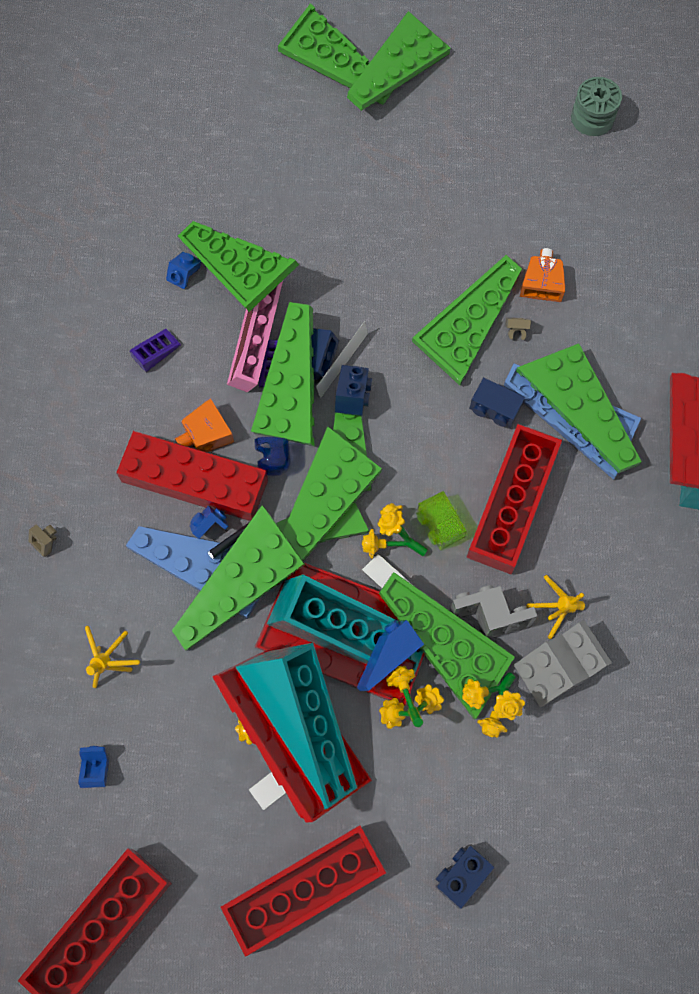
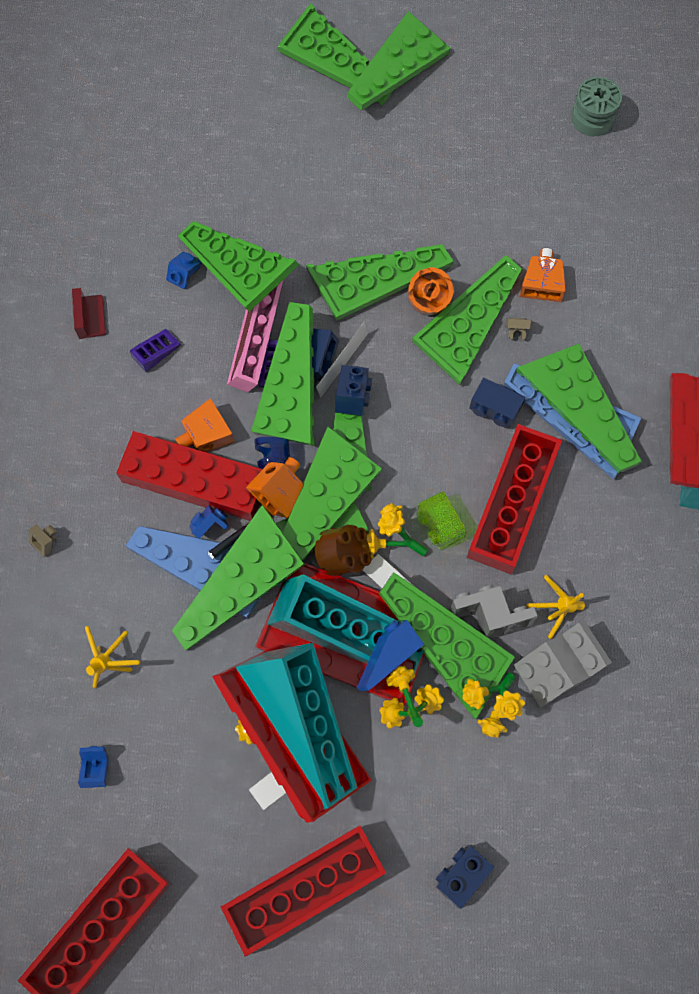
(88, 314): none -> dark red panel
(277, 487): none -> orange torso
(343, 550): none -> reddish brown brick
(370, 278): none -> bright green wing
(430, 291): none -> orange brick

